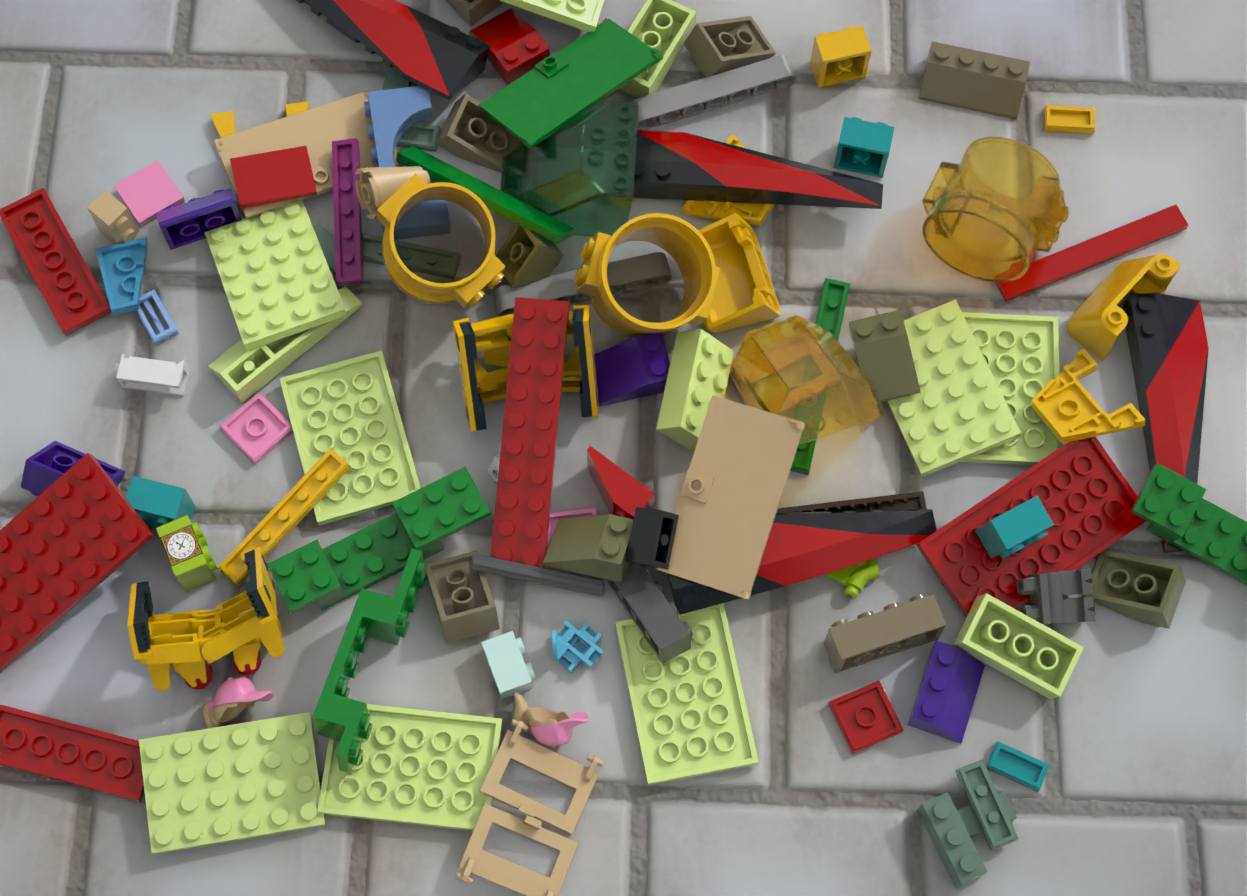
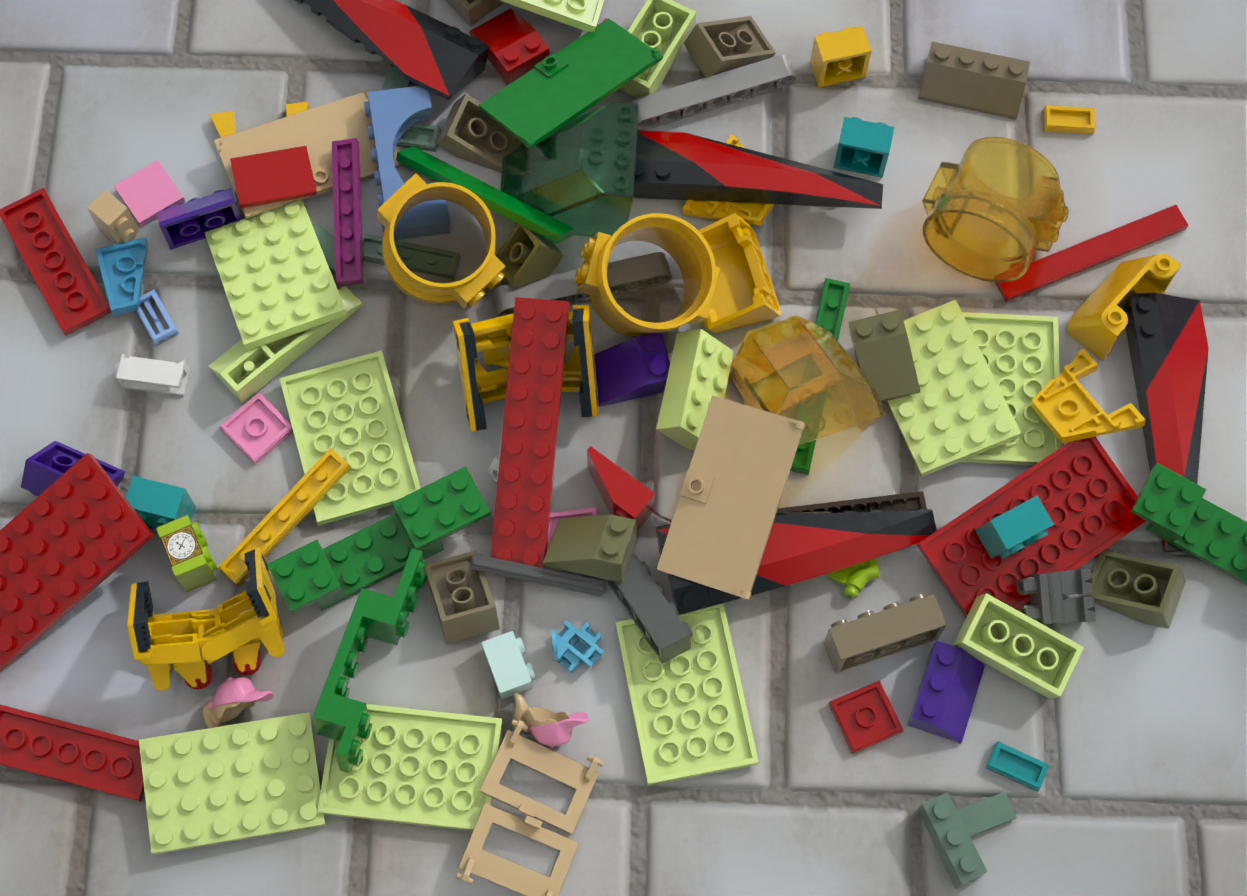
(380, 183): tan cone -> none
(652, 538): black brick -> none
(986, 805): sand green tile -> none

